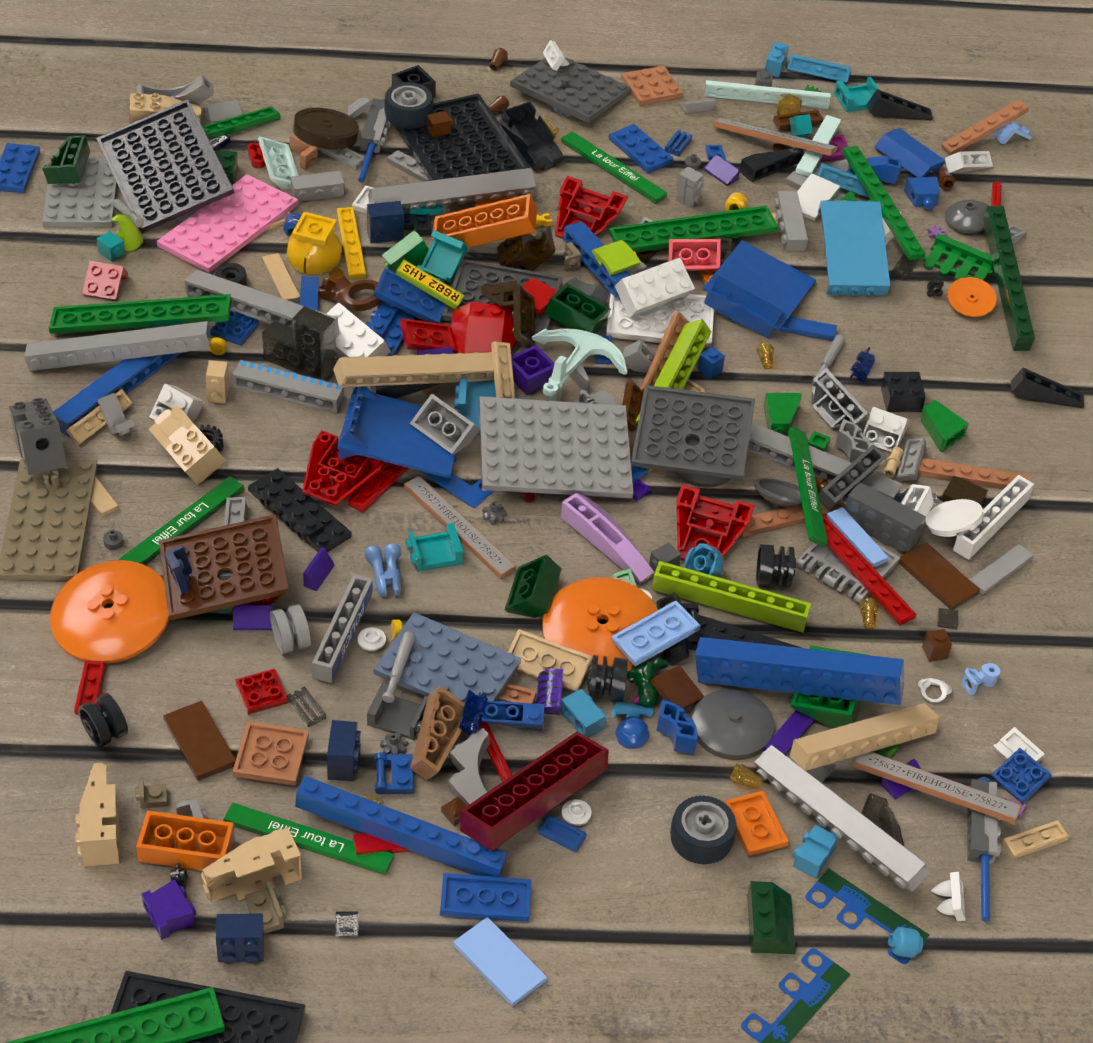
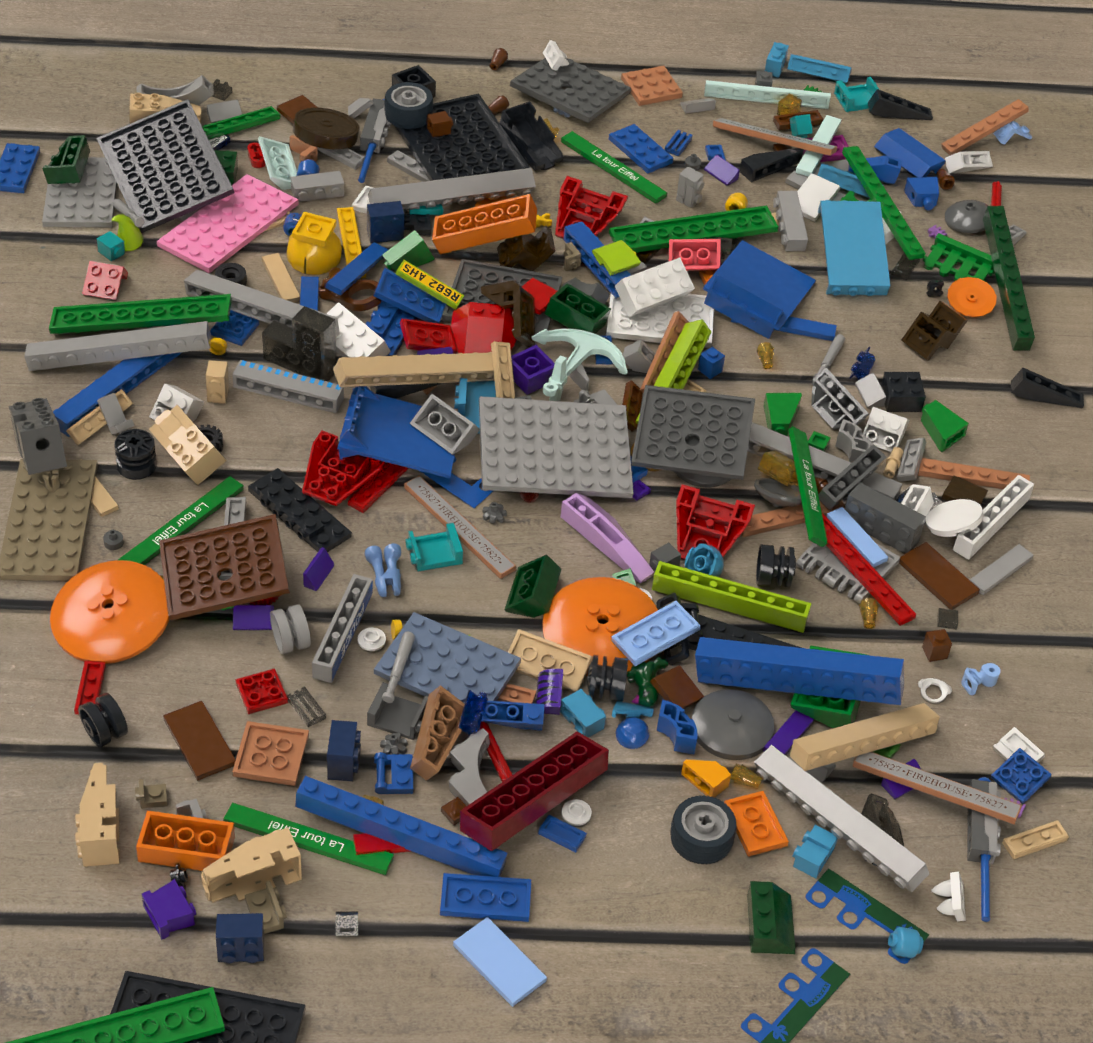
(135, 454): none -> black wheel
(179, 567): dark blue bracket -> none
(221, 91): none -> clear smoke tile
(291, 107): none -> reddish brown tile
(307, 167): none -> blue head
(356, 269): none -> blue tile
(443, 257): teal panel -> none
(706, 776): none -> light orange slope
(778, 467): none -> clear yellow brick
(871, 391): none -> slope
(934, 330): none -> dark brown bracket

